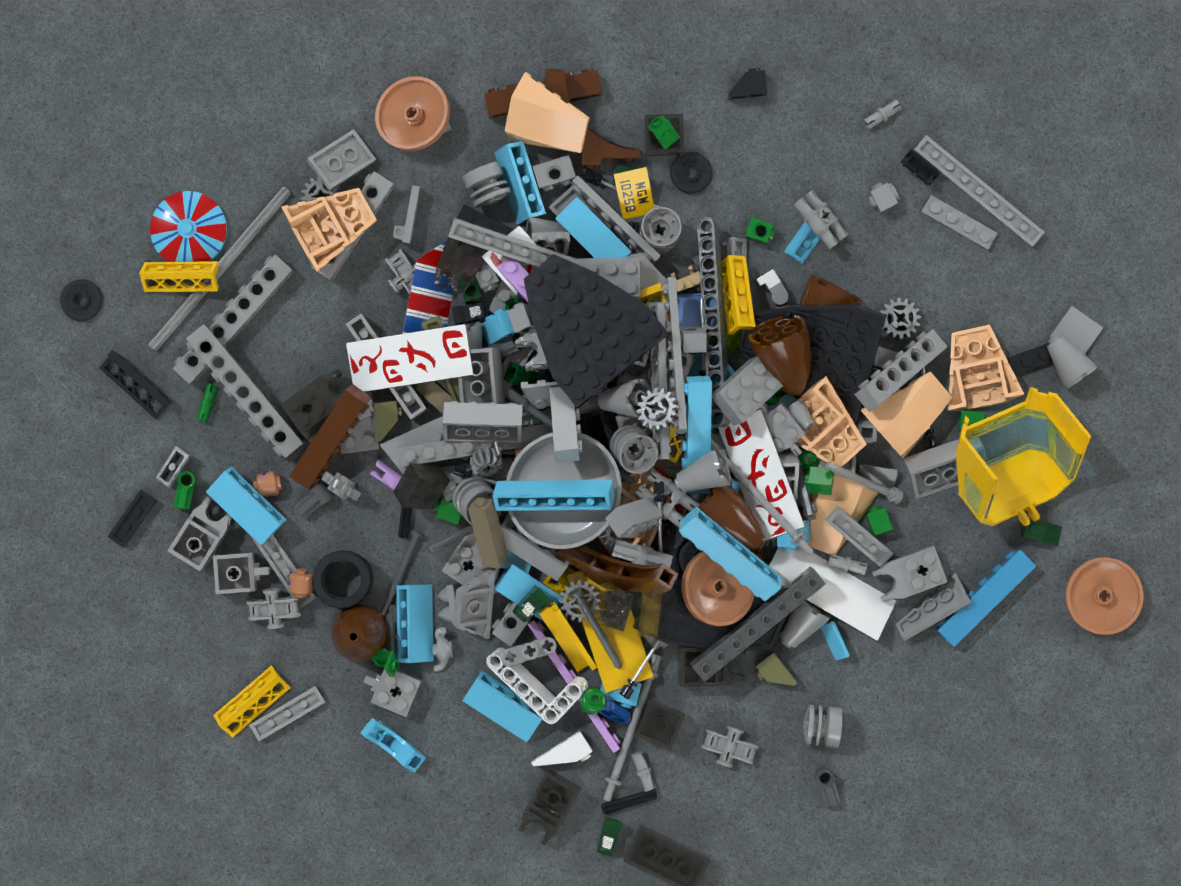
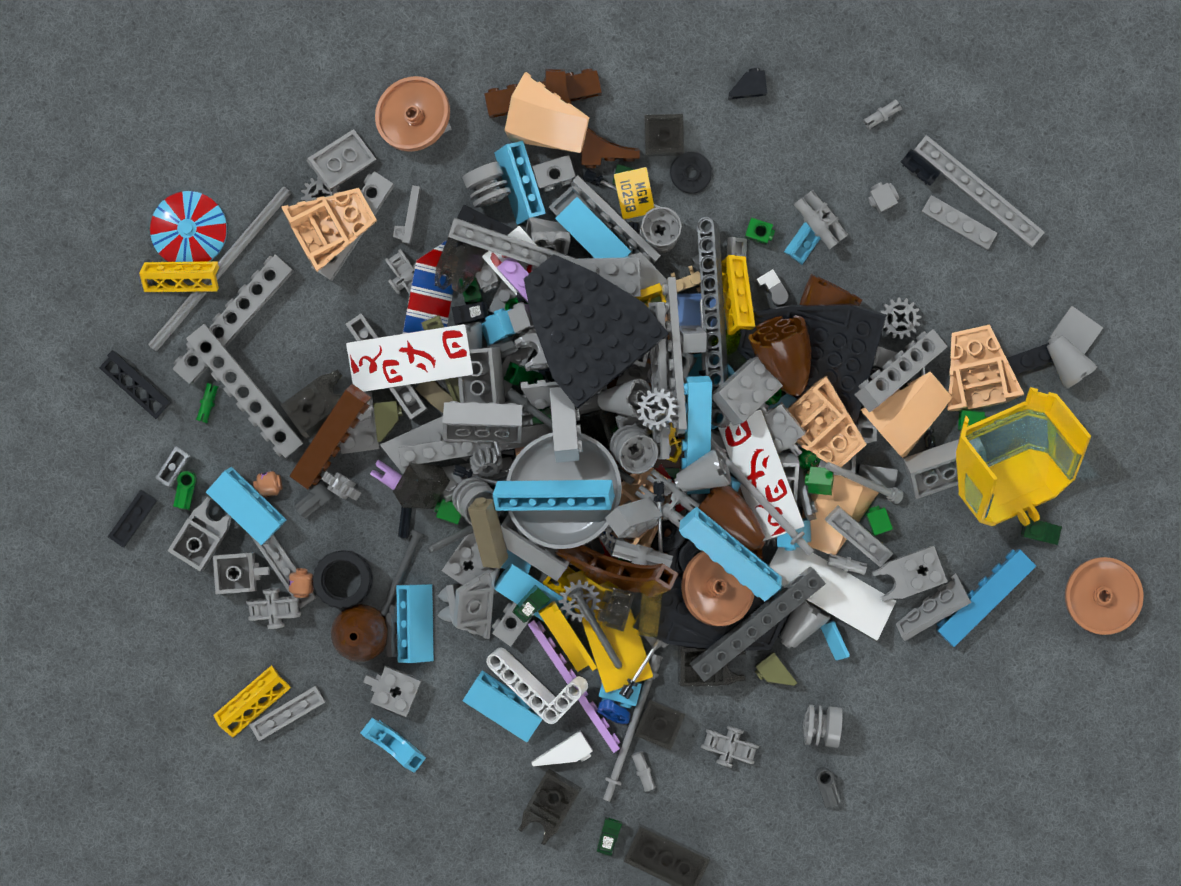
(70, 294): black wheel -> none
(388, 659): green bracket -> none
(442, 649): light grey piece -> none
(537, 651): light grey axle -> none
(592, 701): green head -> none
(628, 801): black axle -> none
(663, 131): green bracket -> none
(801, 414): light grey cone -> none

